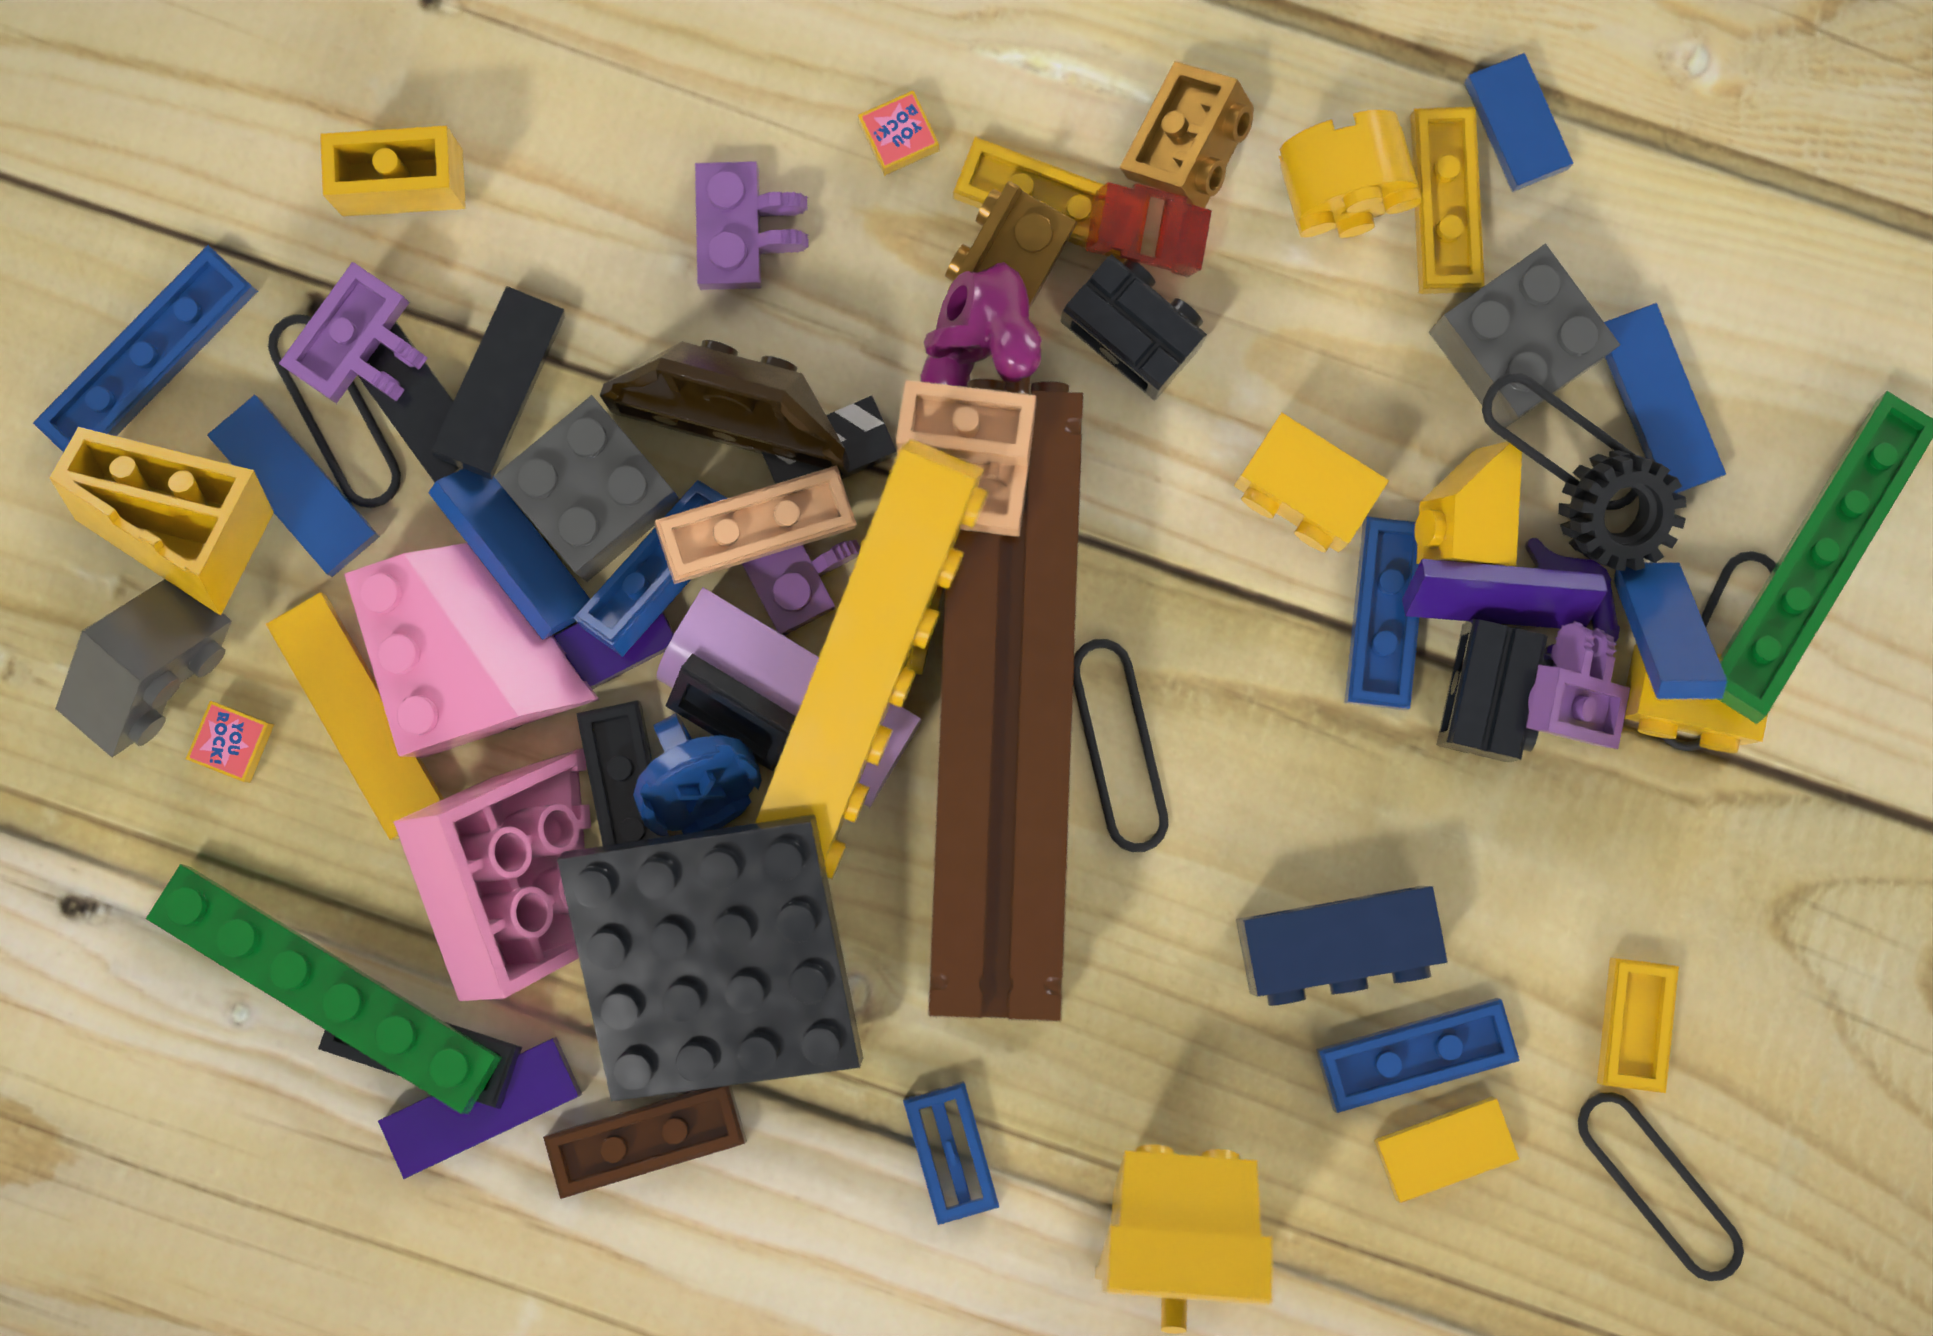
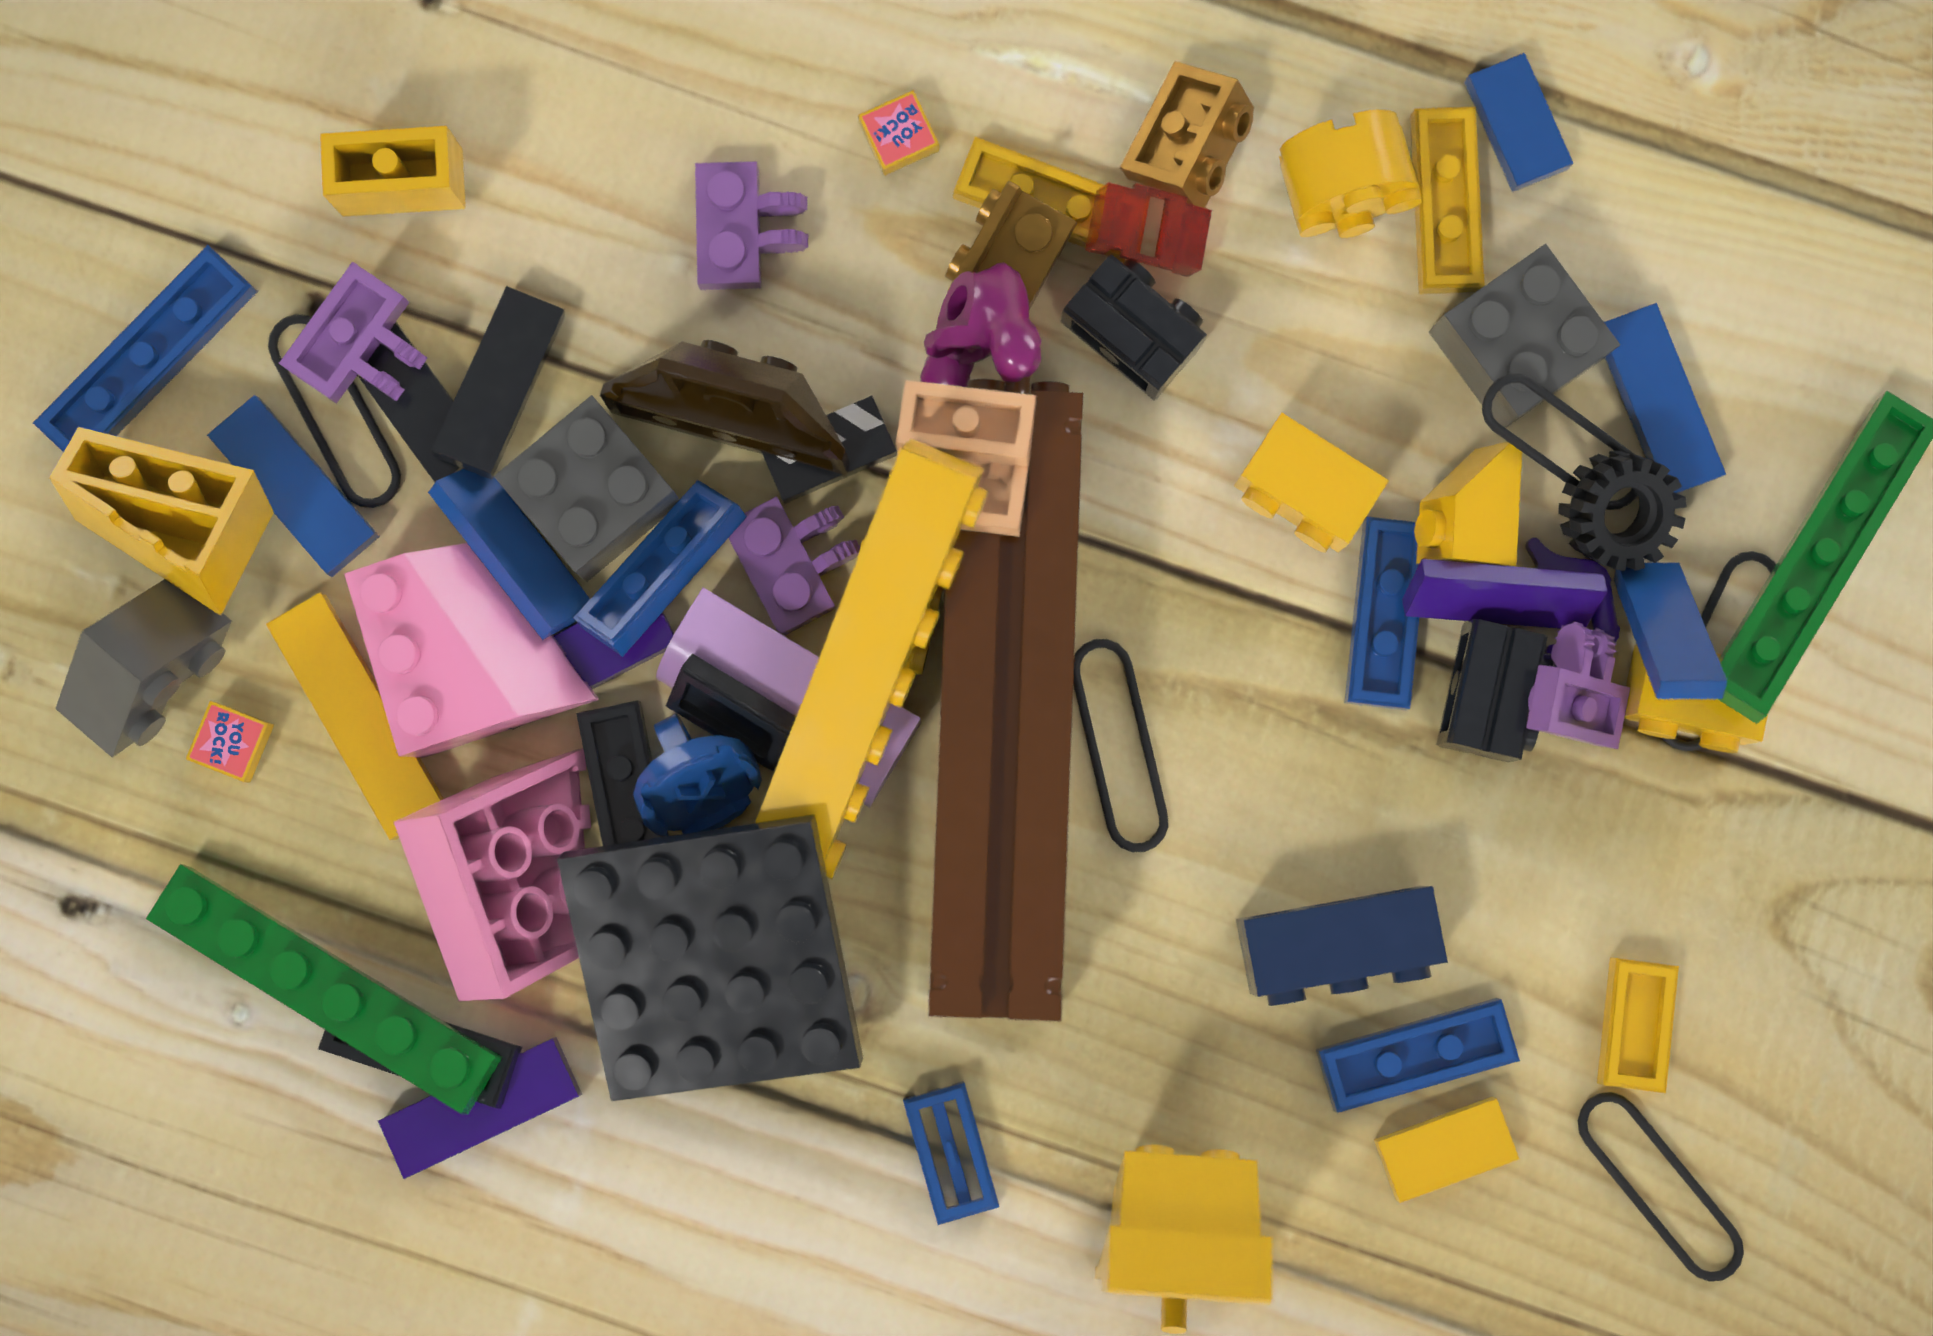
(644, 1139): reddish brown tile -> none
(755, 524): light nougat tile -> none

